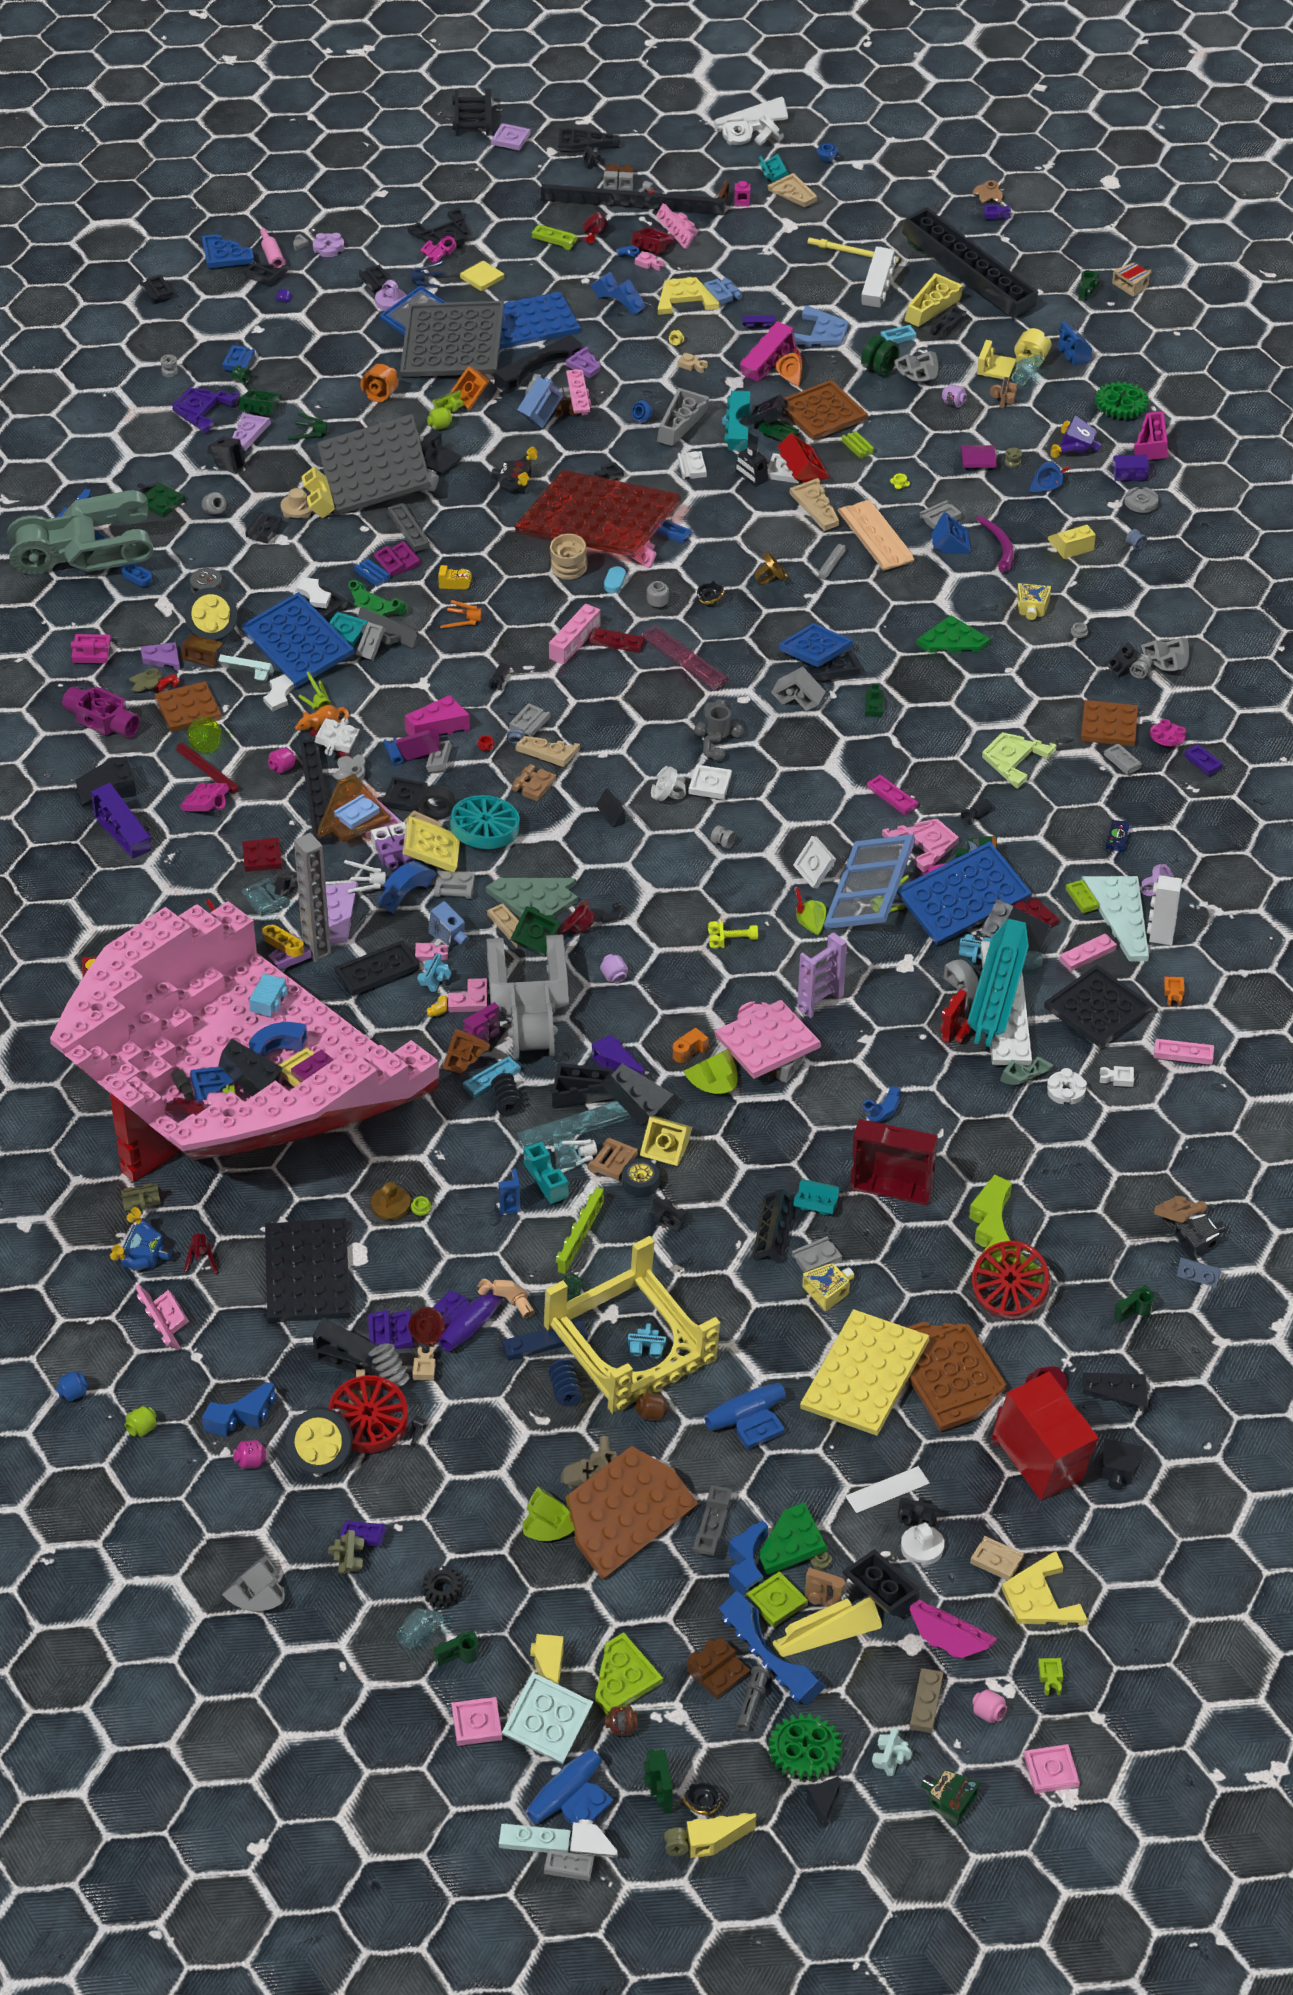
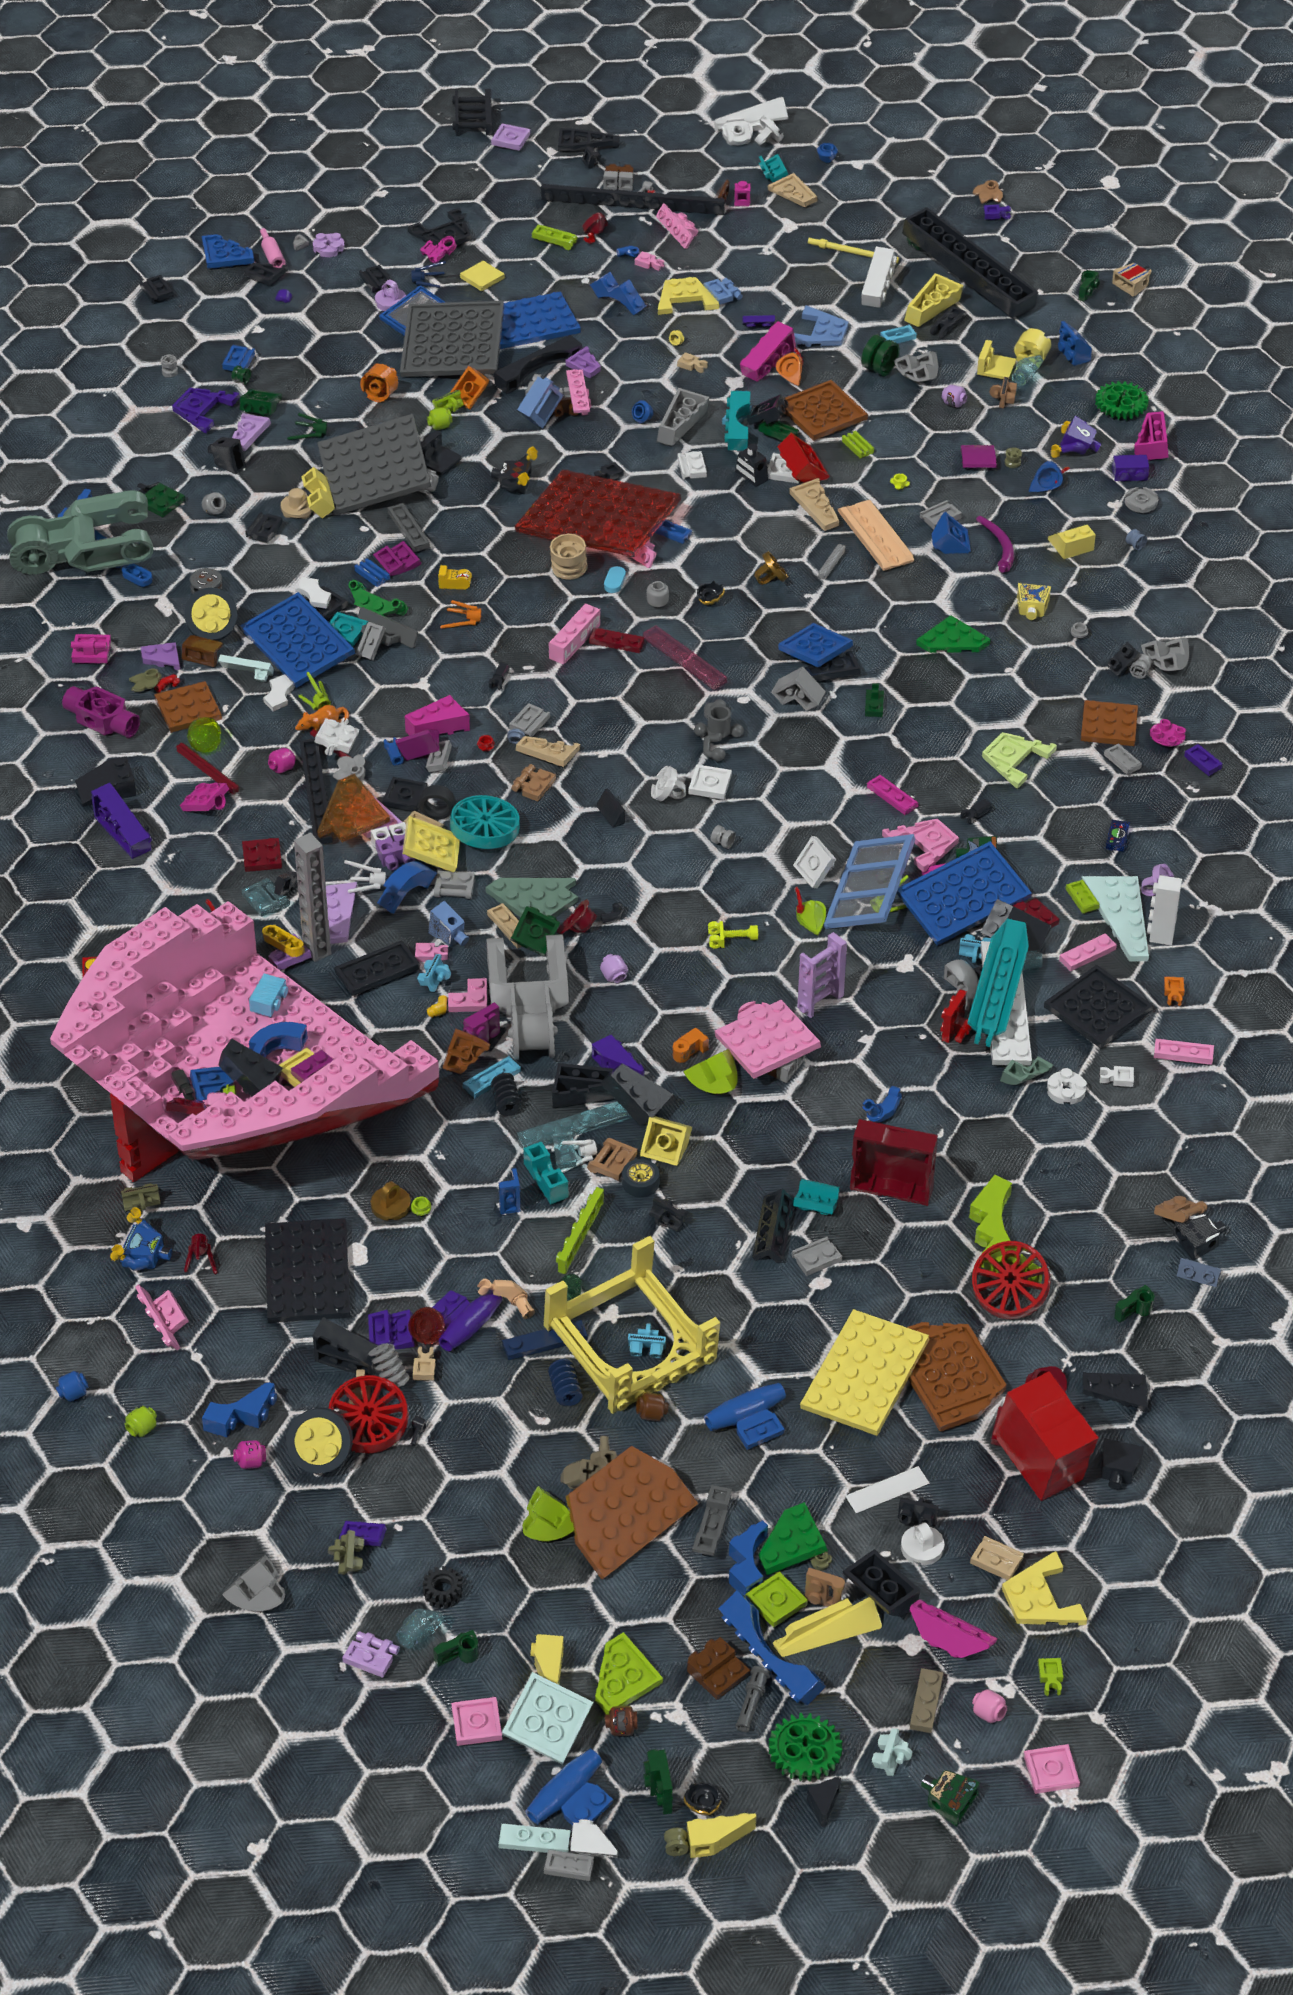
(357, 812): light blue plate -> none
(367, 1658): none -> lavender plate
(652, 240): dark red plate -> none
(827, 1284): light yellow torso -> none

